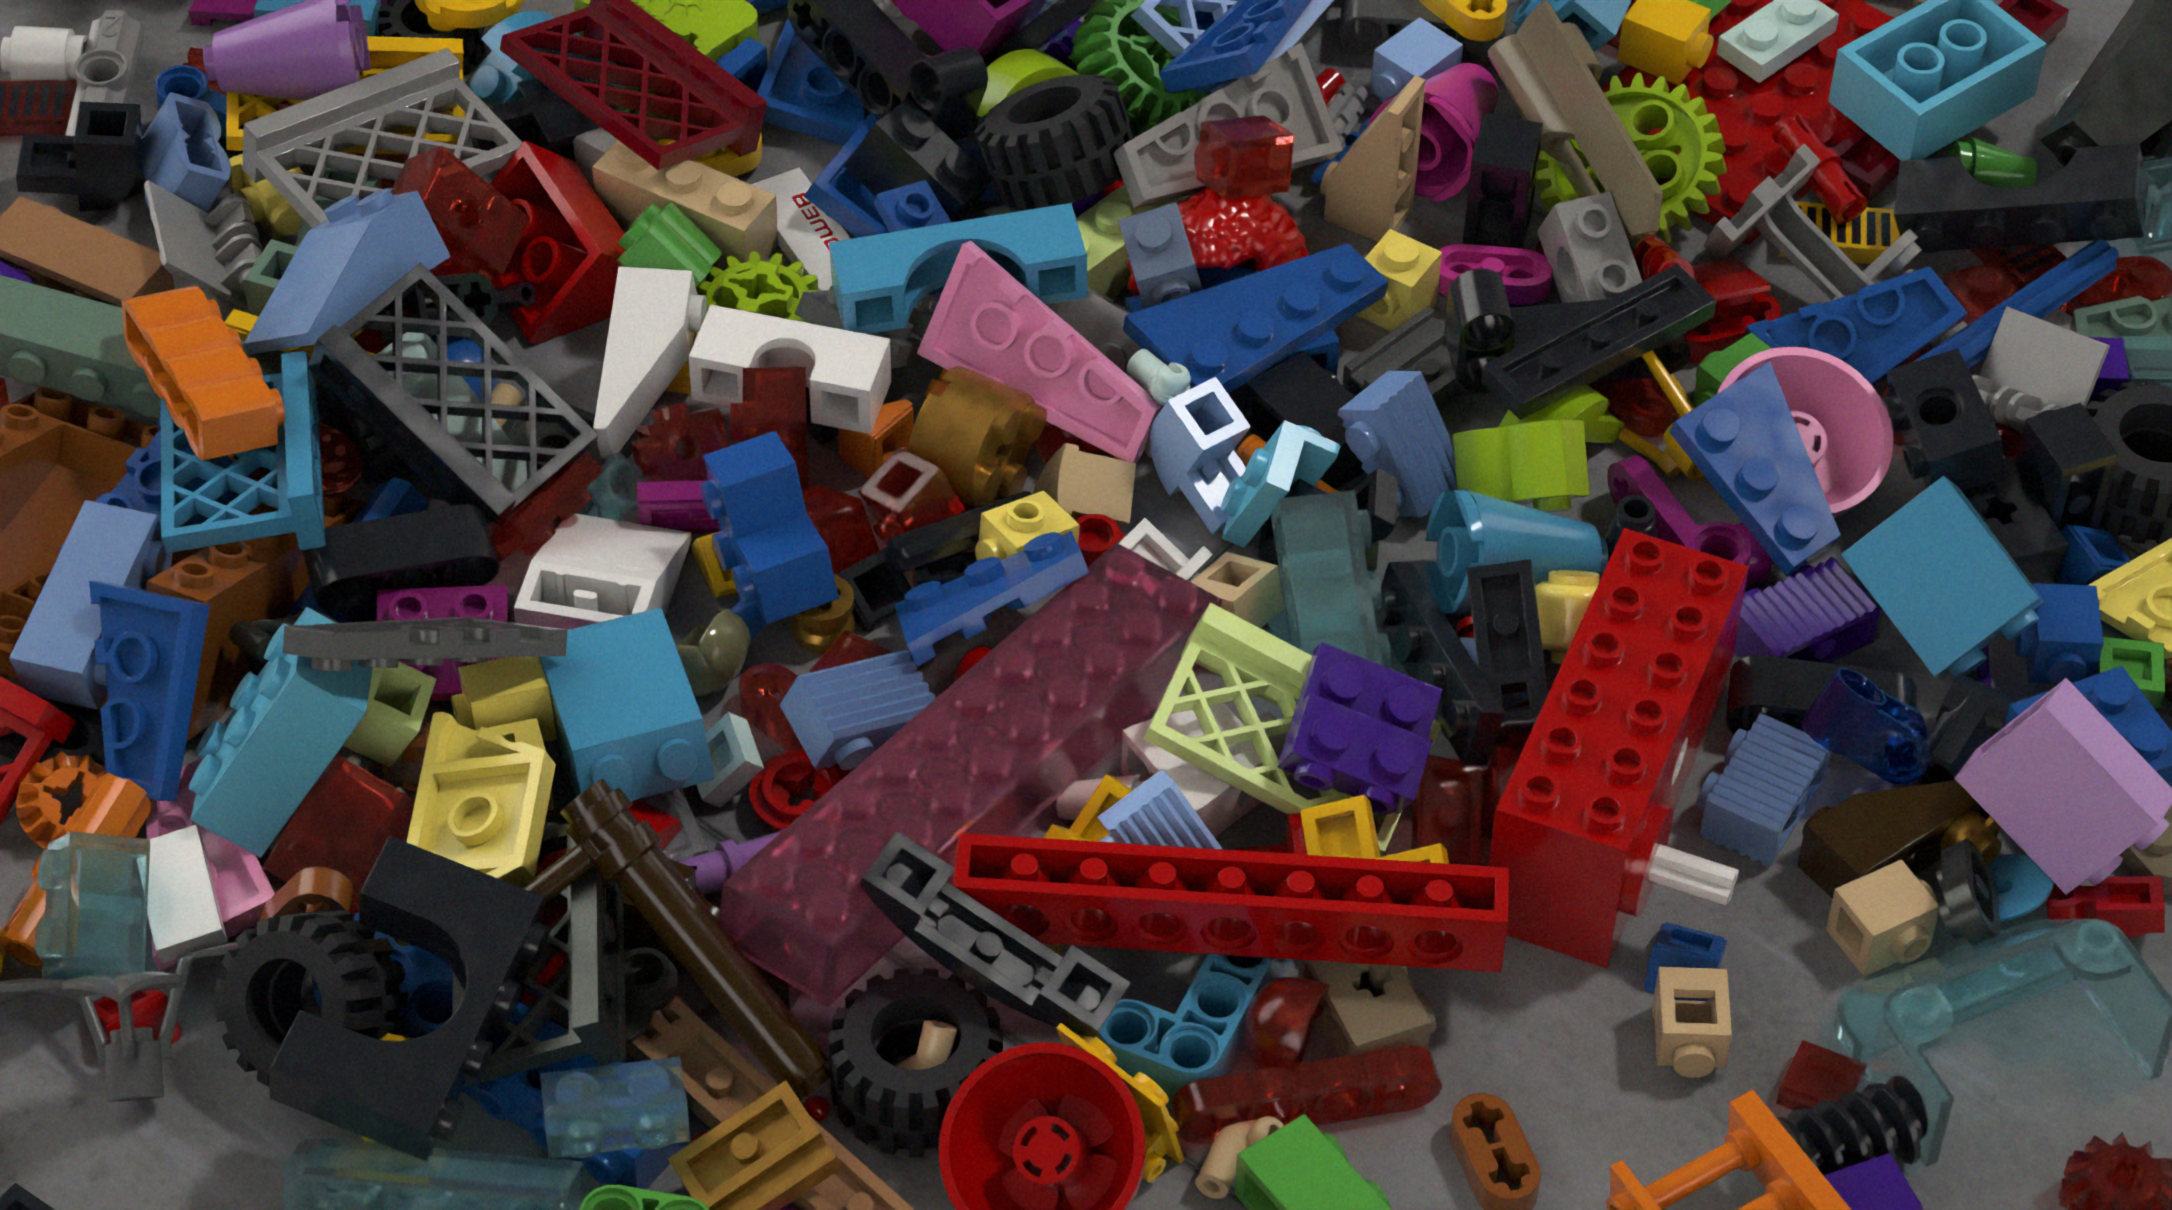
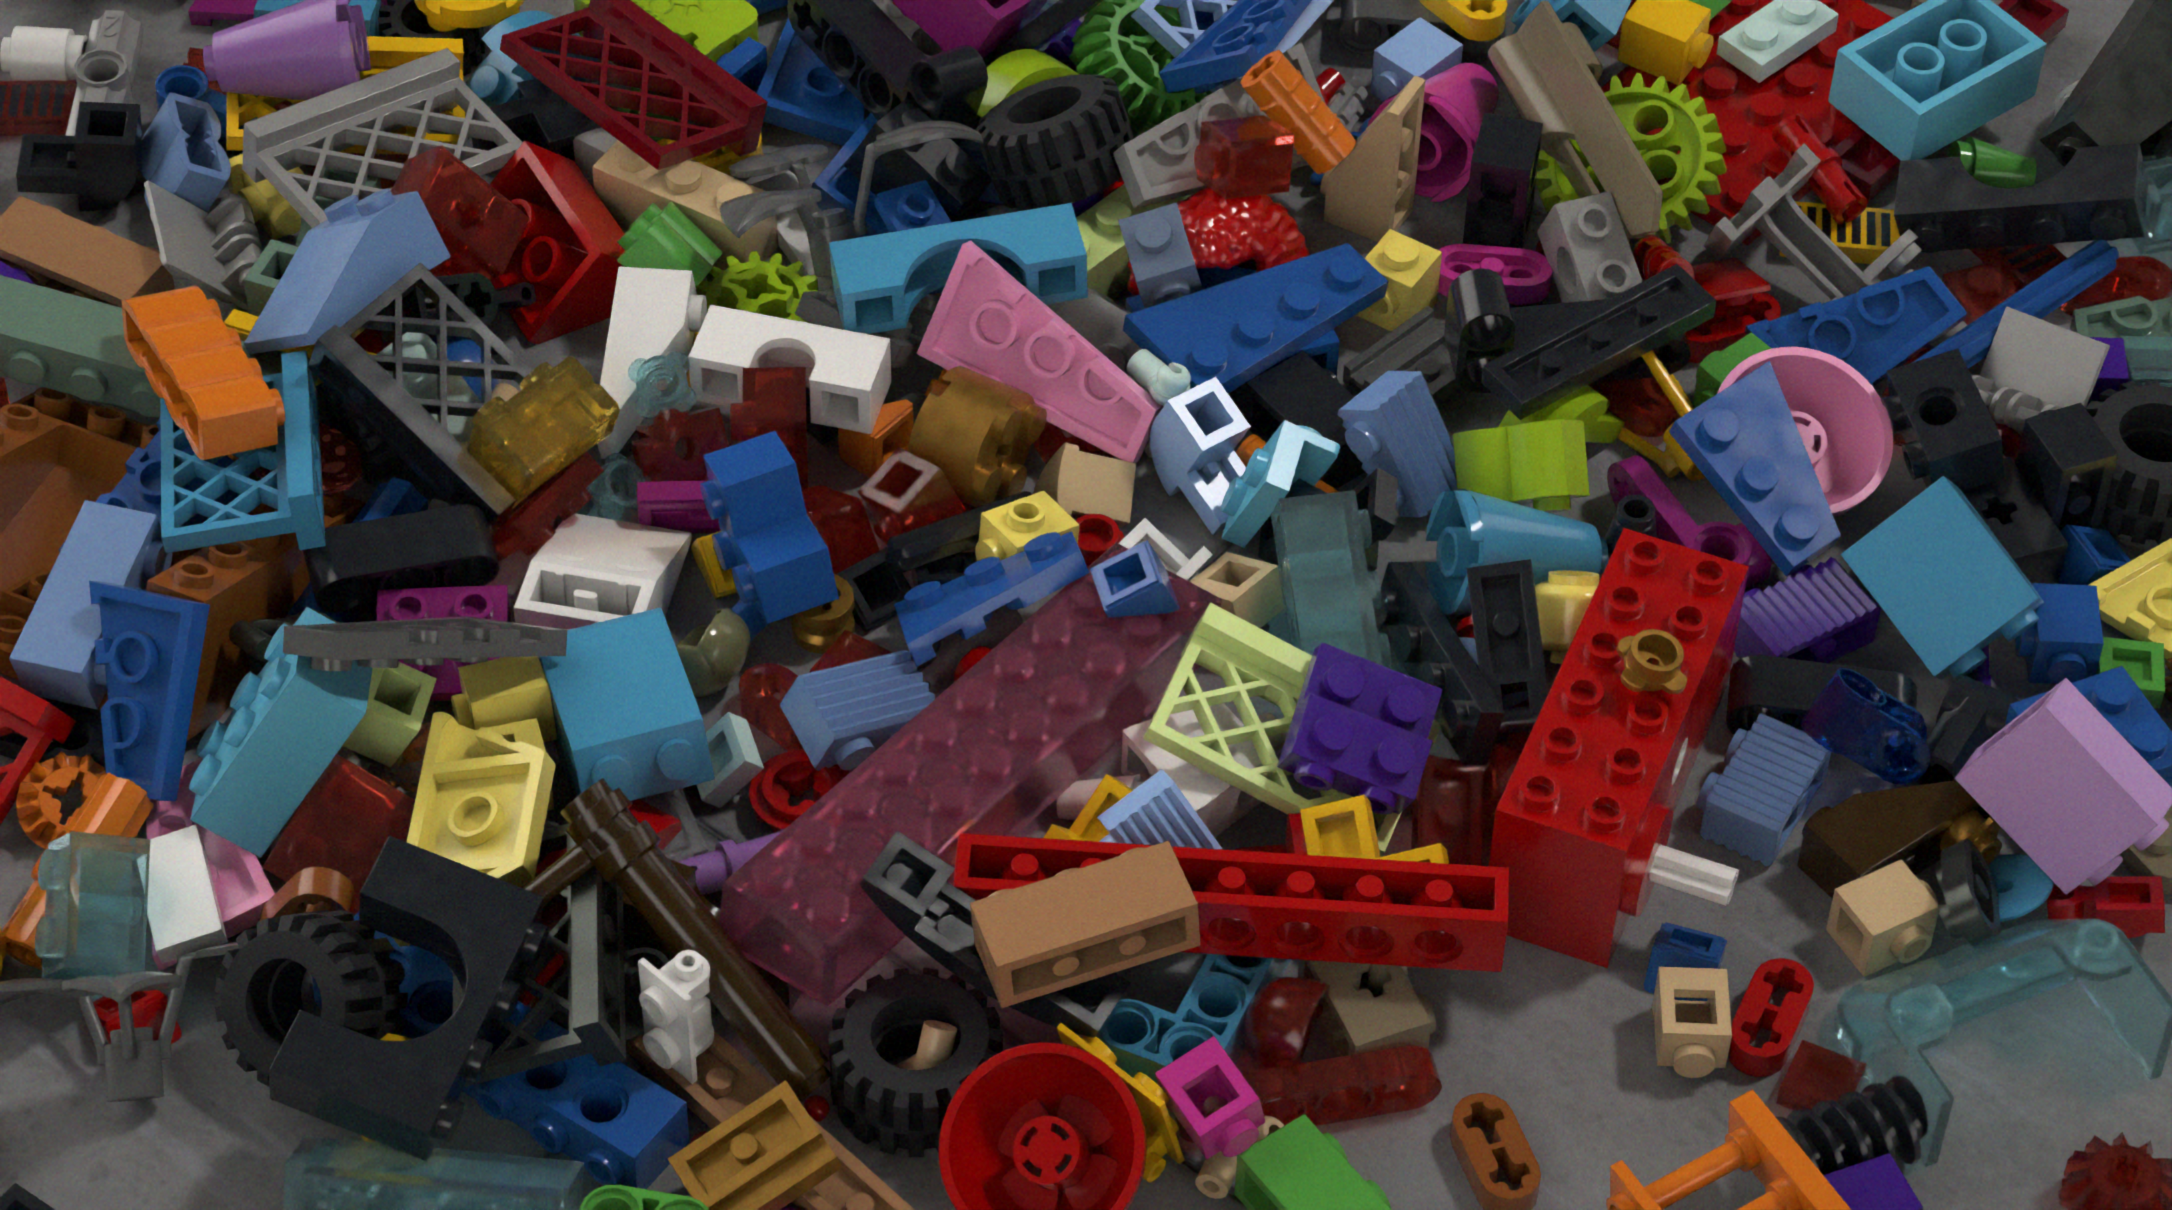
(542, 426): none -> clear yellow brick
(614, 1108): clear light blue bracket -> none
(668, 368): none -> clear light blue plate
(676, 1011): none -> white hinge
(831, 224): none -> dark grey plant
(1085, 923): none -> medium nougat brick
(1134, 583): none -> blue slope
(1207, 1081): none -> dark pink brick
(1295, 106): none -> orange axle
(1652, 662): none -> pearl gold plate
(1782, 1021): none -> red beam

